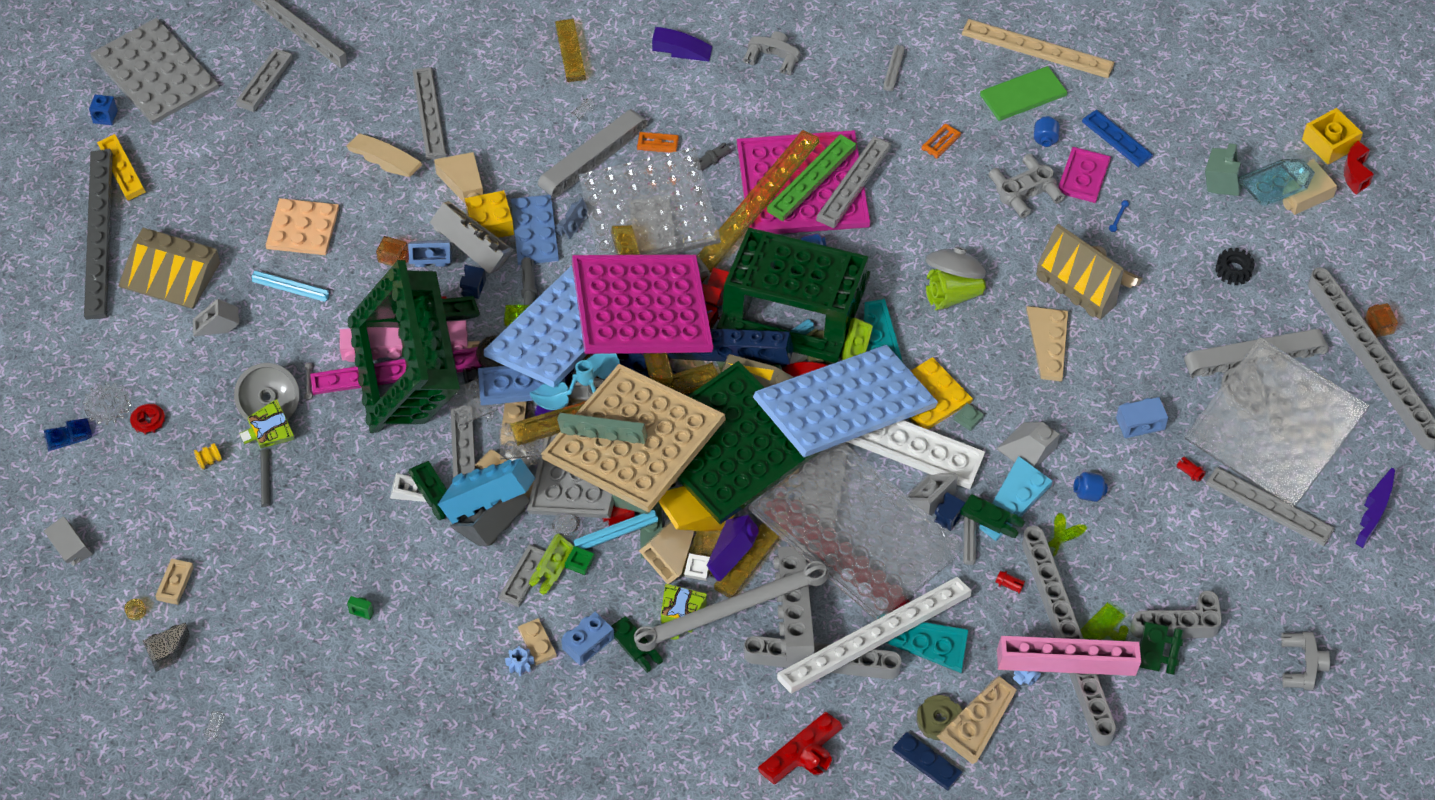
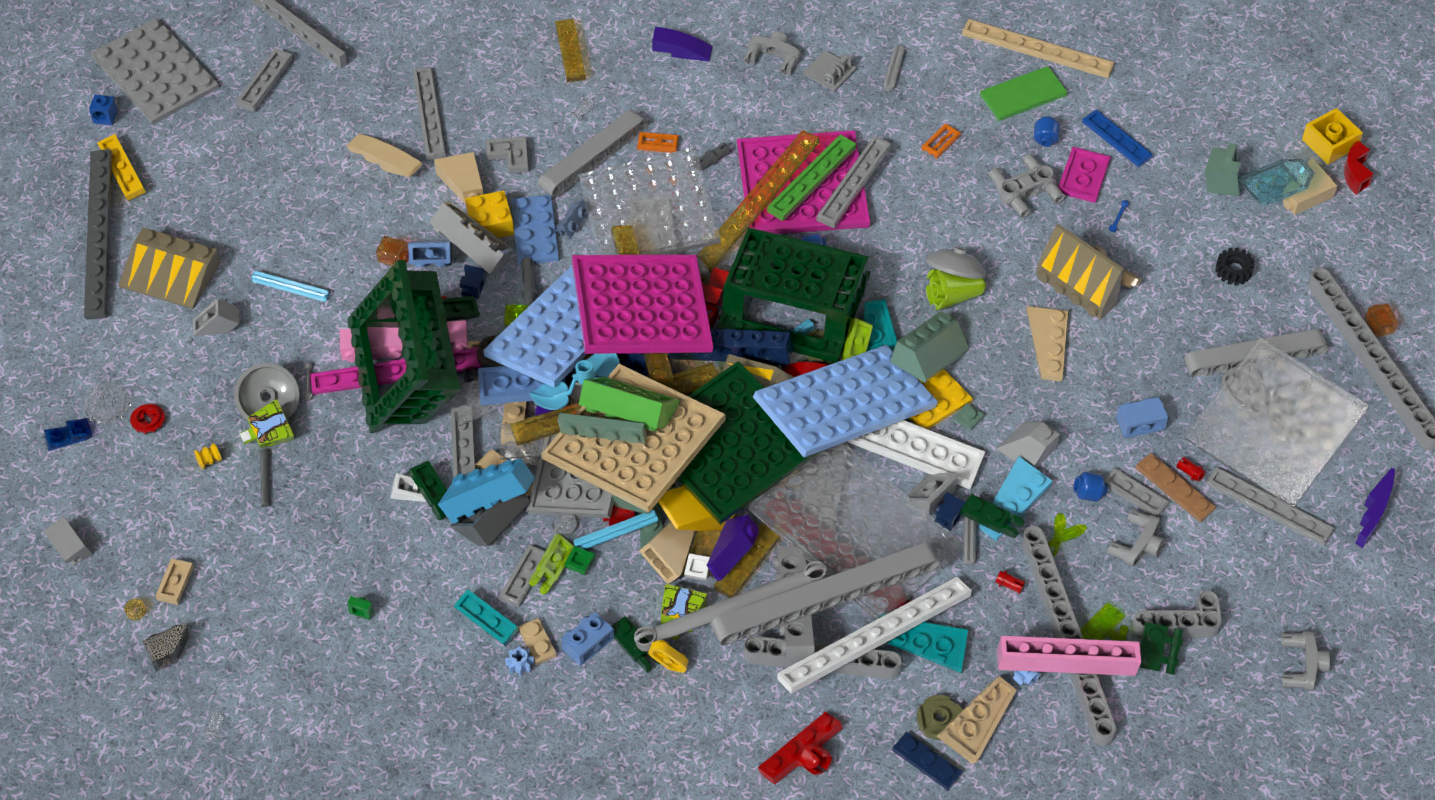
(302, 226): light nougat plate -> none
(486, 617): none -> teal plate
(511, 148): none -> light grey plate
(627, 402): none -> bright green slope
(668, 656): none -> yellow plate
(824, 594): none -> light grey beam
(830, 70): none -> light grey hinge
(930, 347): none -> sand green slope
(1136, 493): none -> light grey tile
(1146, 543): none -> light grey connector
(1175, 487): none -> medium nougat plate

